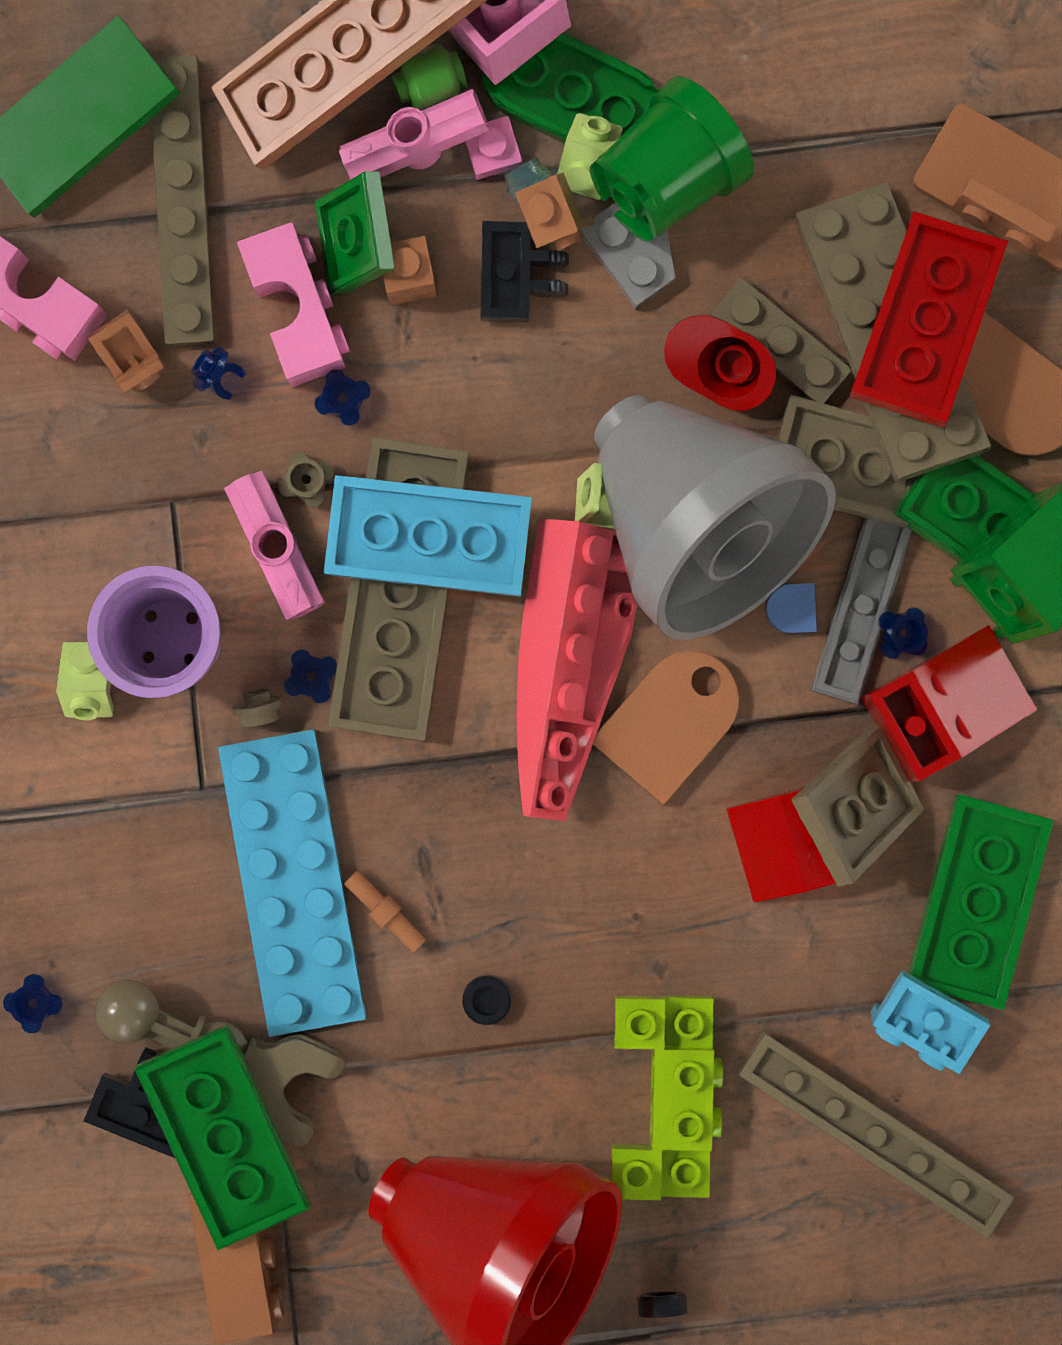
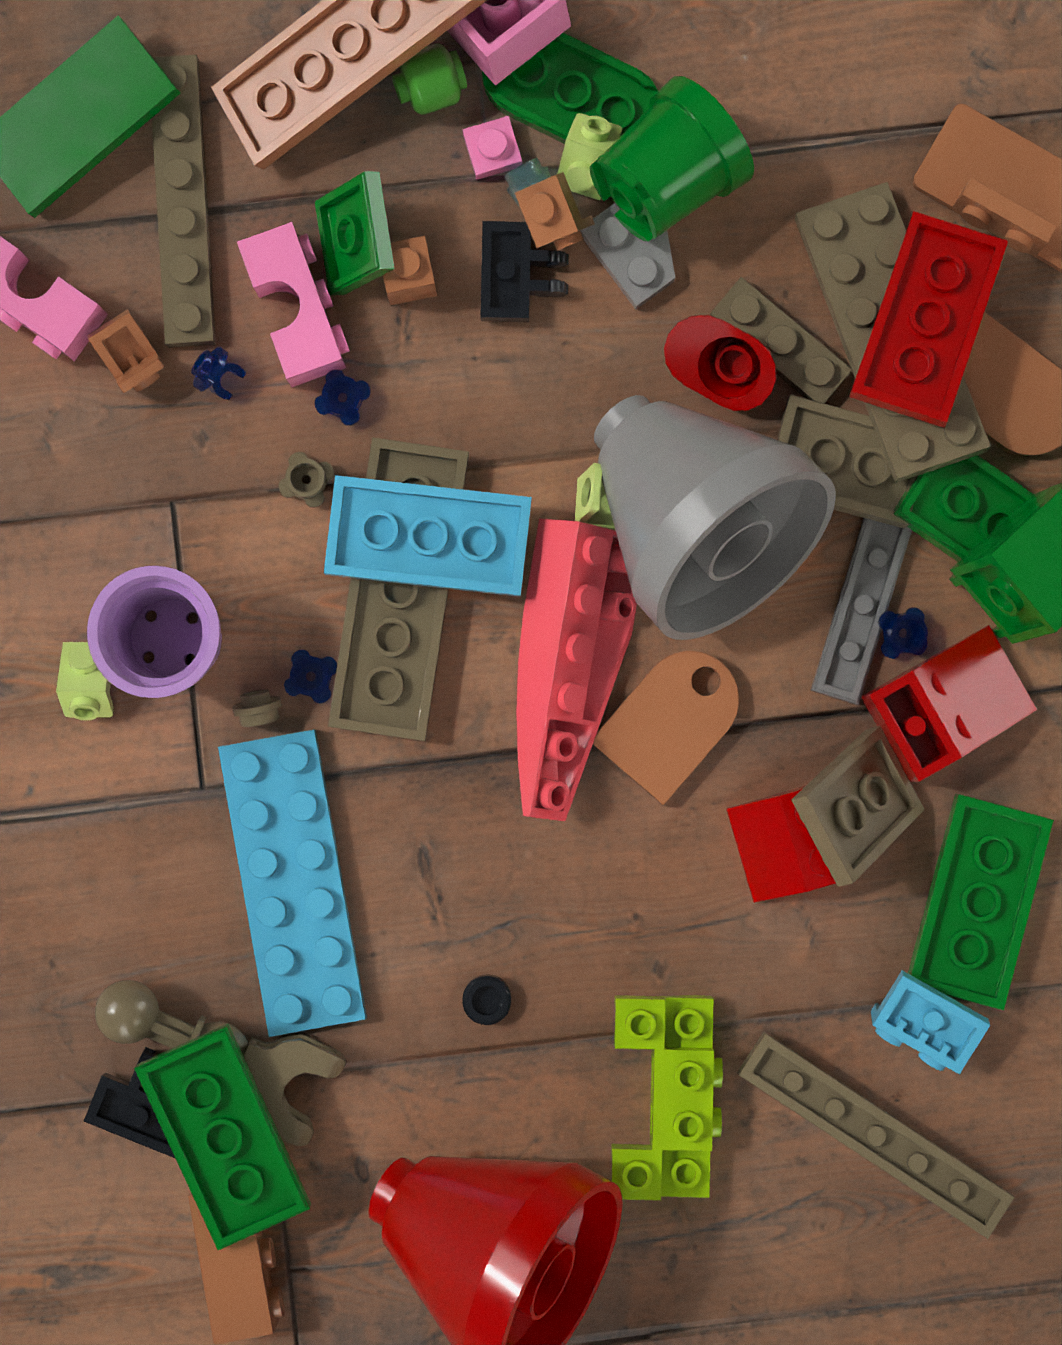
(18, 1003): clear blue plate -> none
(260, 518): bright pink piece -> none
(385, 911): nougat bar -> none
(437, 128): bright pink piece -> none
(662, 1304): black tile -> none
(792, 609): medium blue tile -> none

